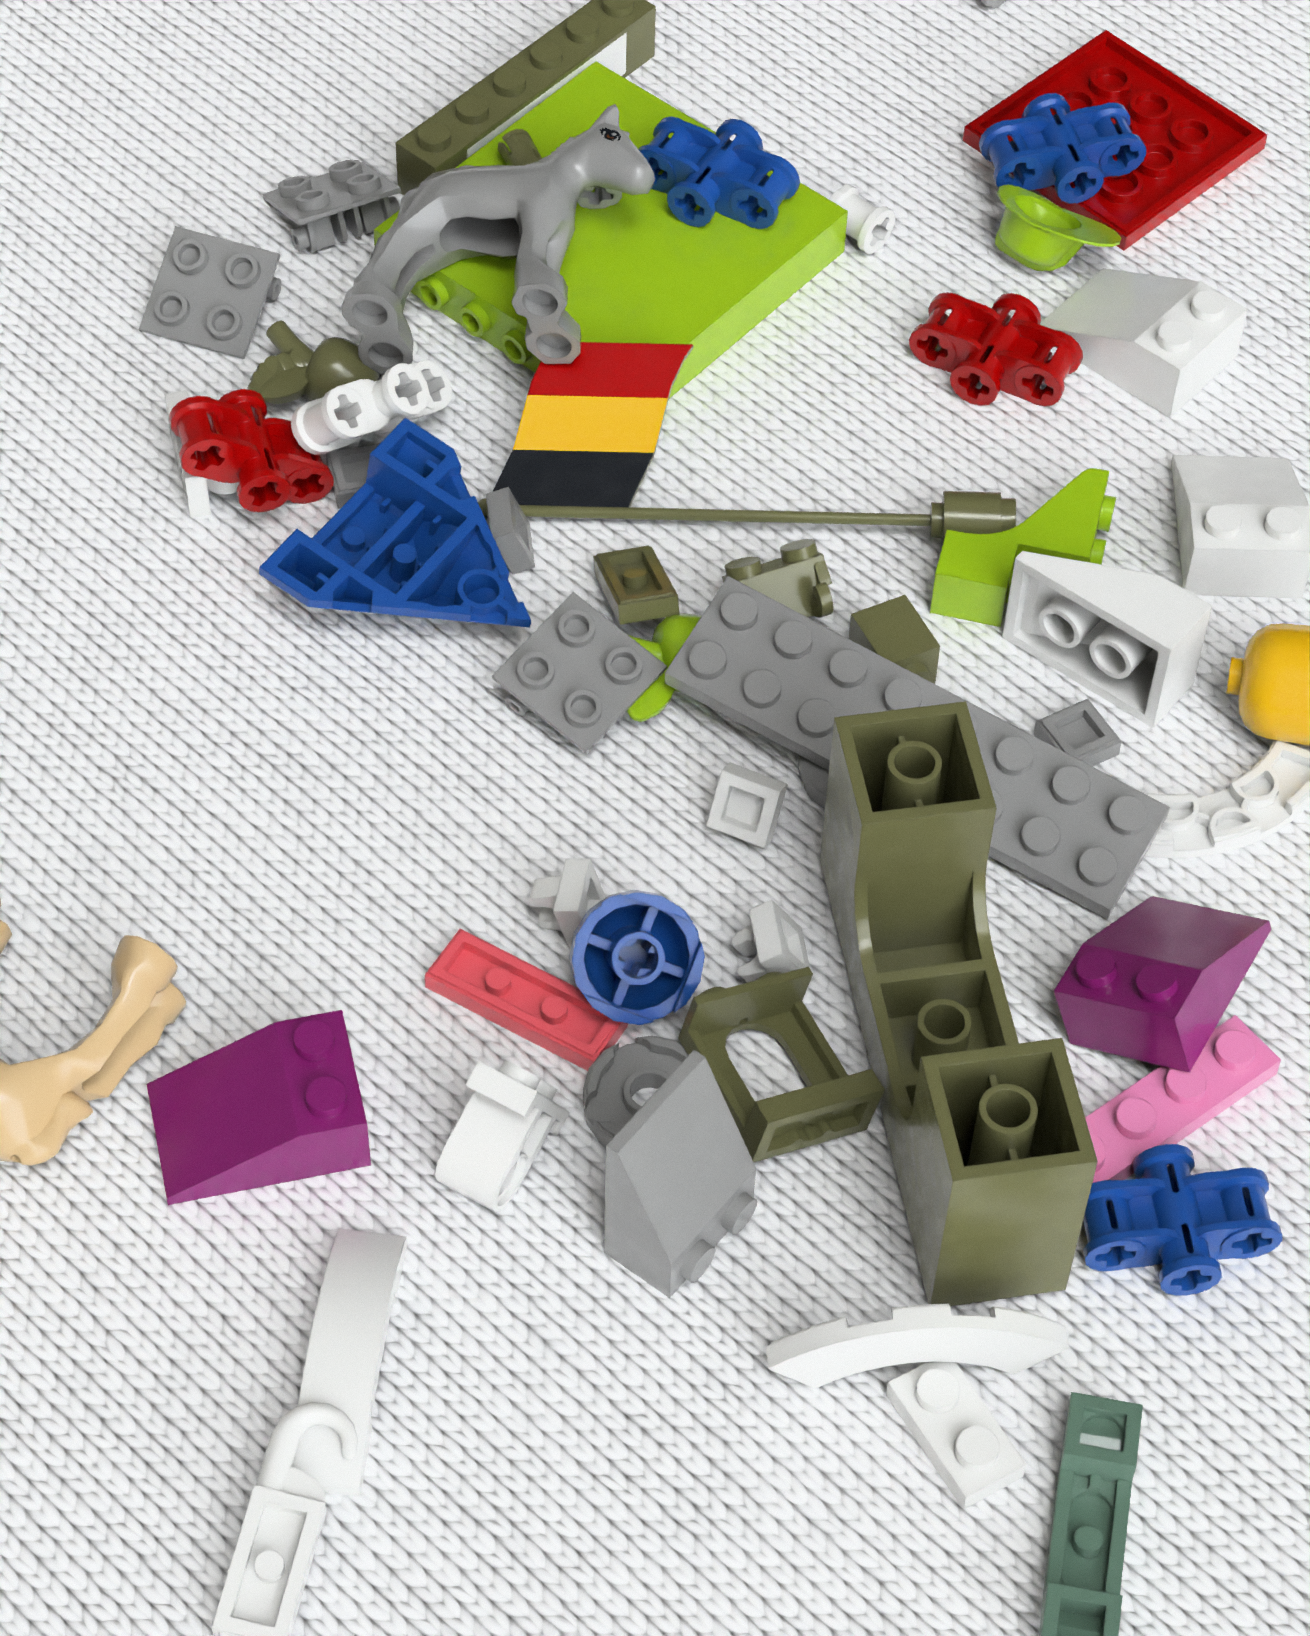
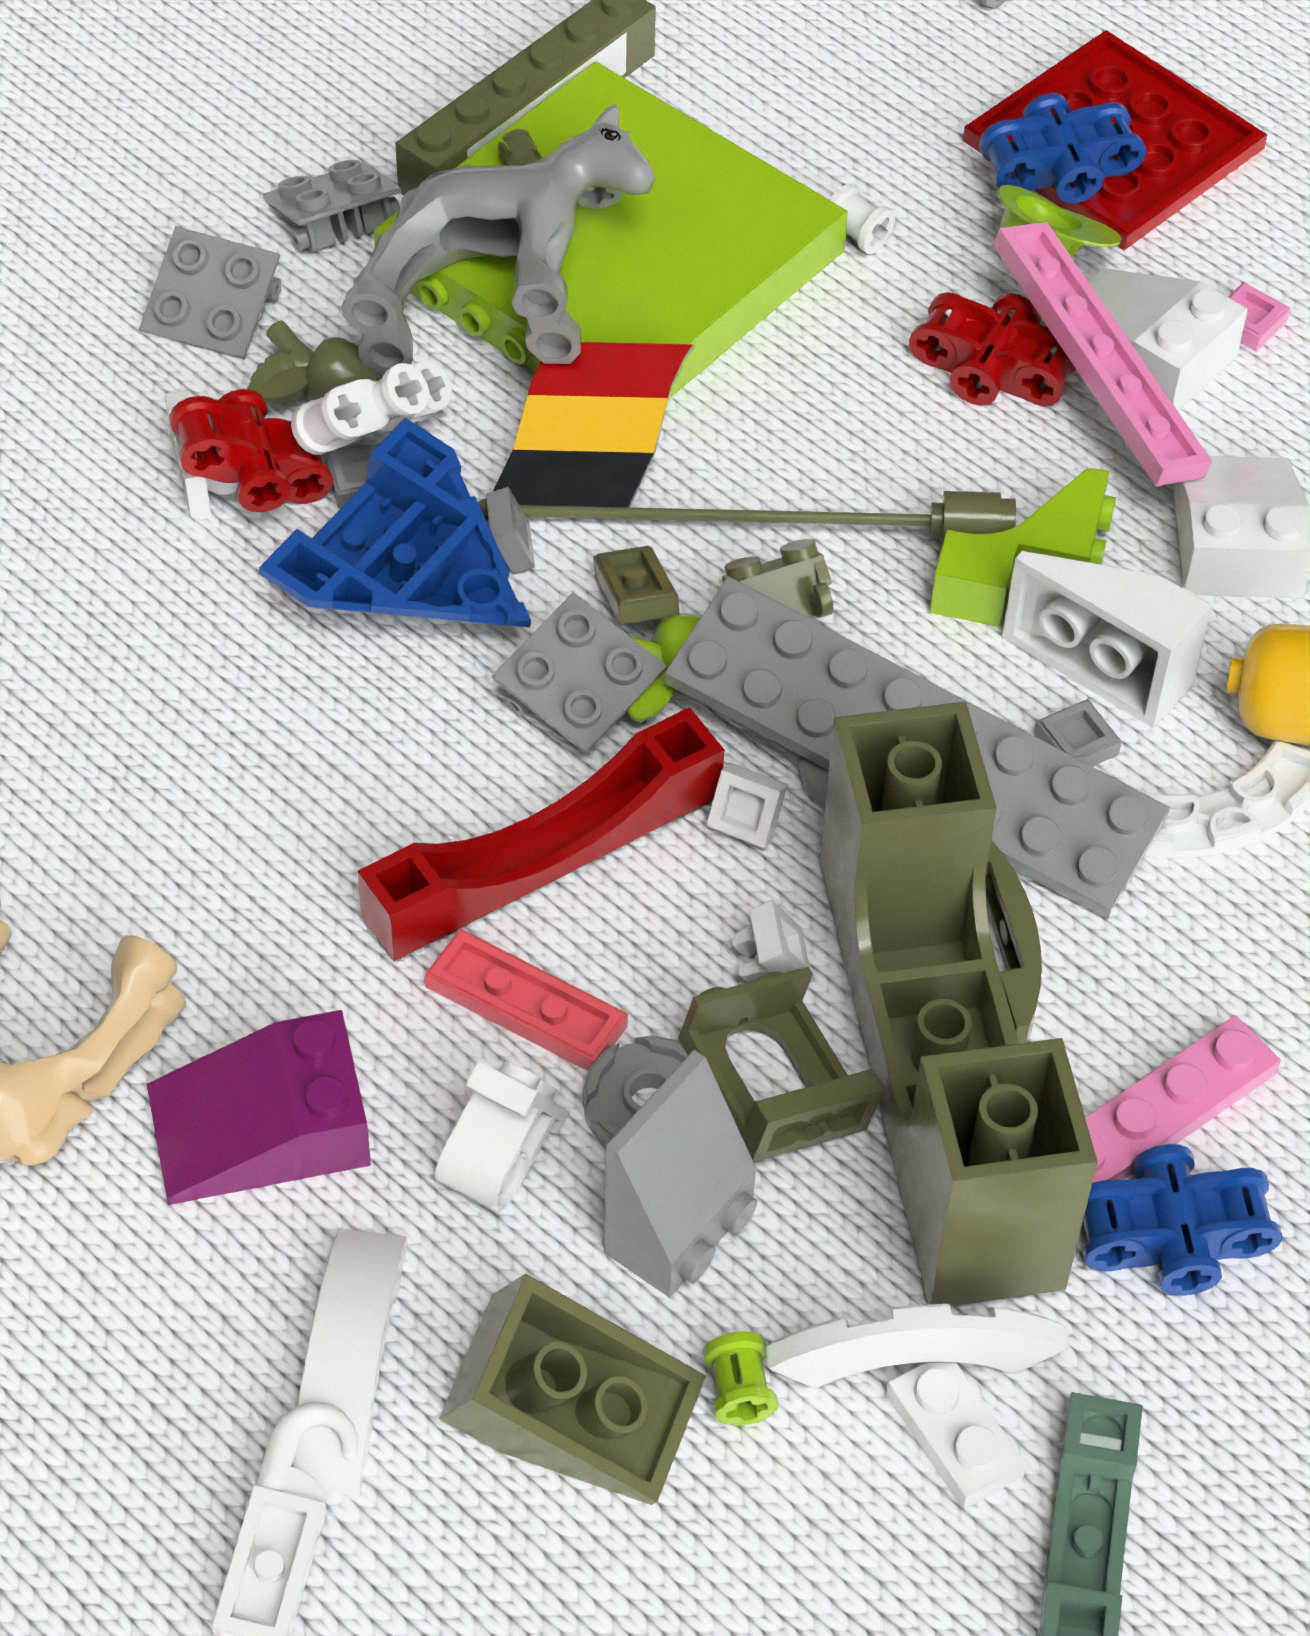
(444, 886): none -> red arch
(567, 896): white tile -> none
(572, 1392): none -> olive slope
(636, 957): blue cylinder -> none
(718, 173): blue axle -> none
(732, 1394): none -> lime bush
(897, 634): olive brick -> none
(1017, 939): none -> olive slope
(1102, 354): none -> bright pink plate
(1158, 980): magenta slope -> none
(1263, 315): none -> bright pink tile

